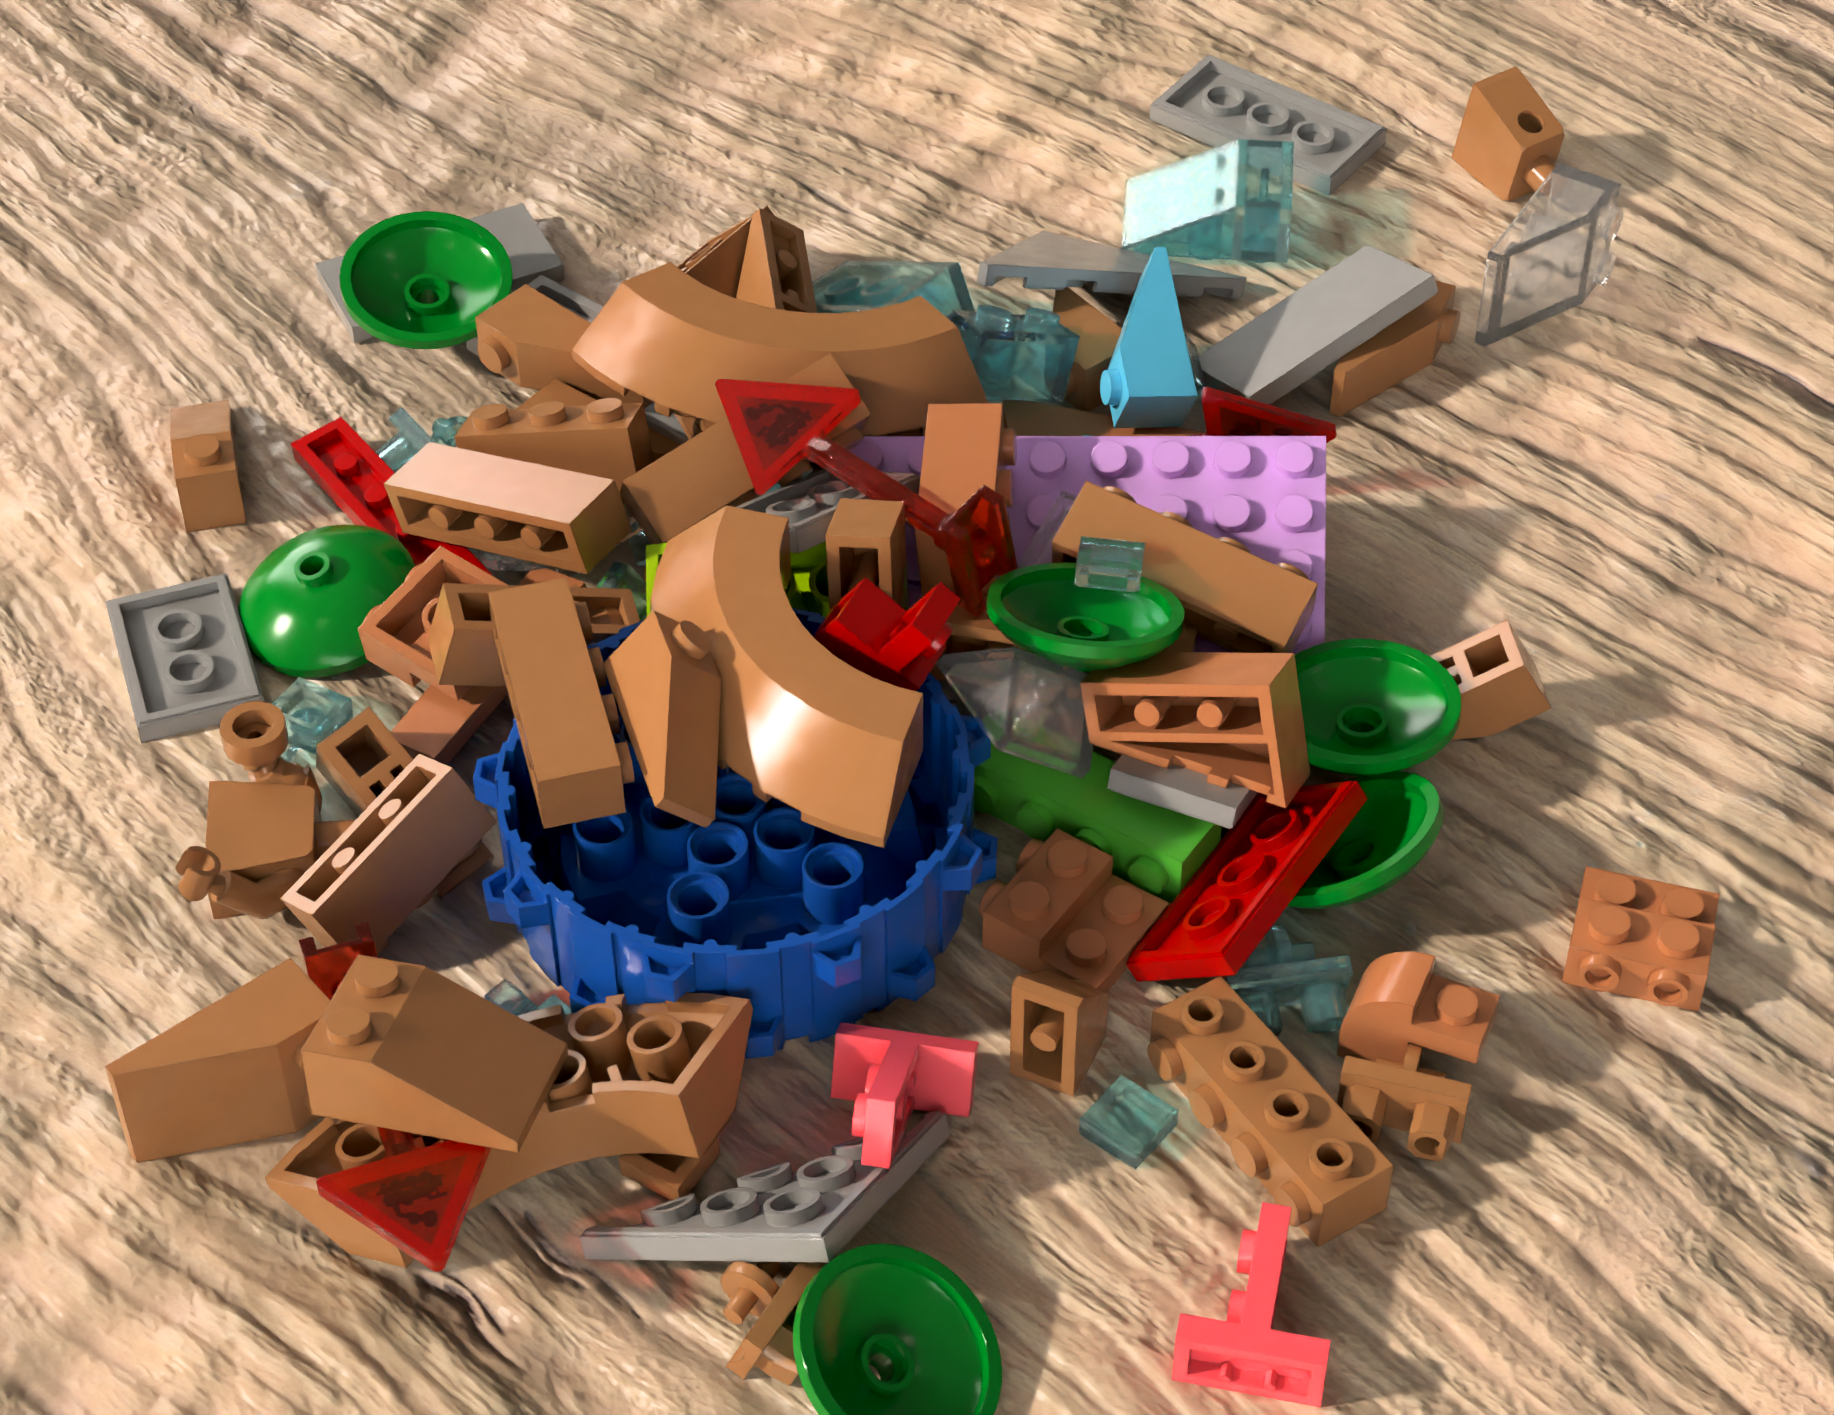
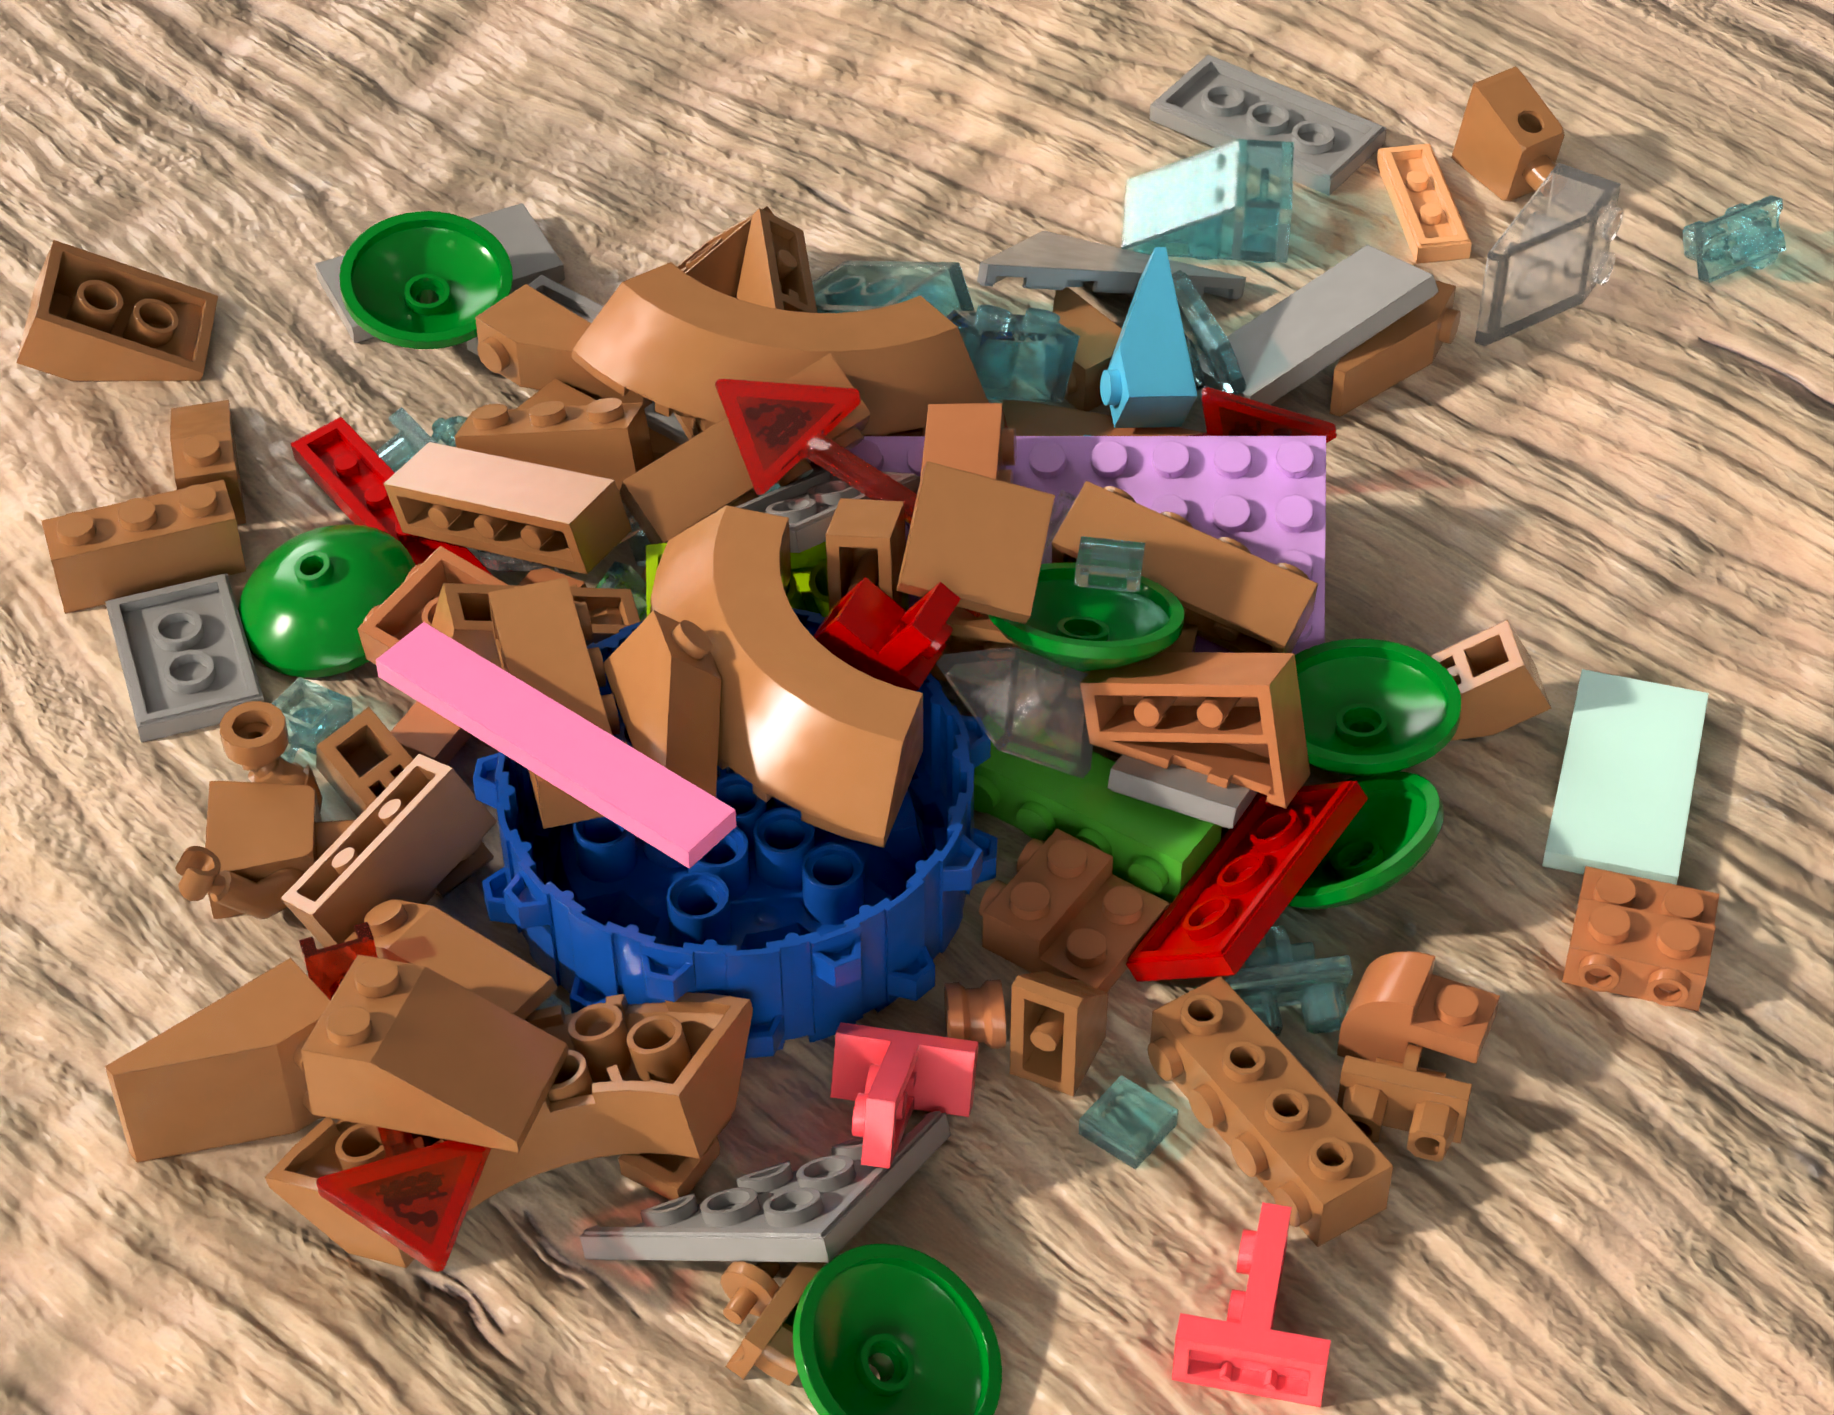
(114, 322): none -> medium nougat slope
(143, 545): none -> medium nougat brick
(435, 940): none -> medium nougat slope
(557, 744): none -> bright pink tile
(976, 1013): none -> nougat wheel
(977, 540): none -> medium nougat tile
(1207, 336): none -> clear light blue tile
(1423, 203): none -> light nougat tile
(1626, 778): none -> light aqua tile
(1736, 240): none -> clear light blue hips

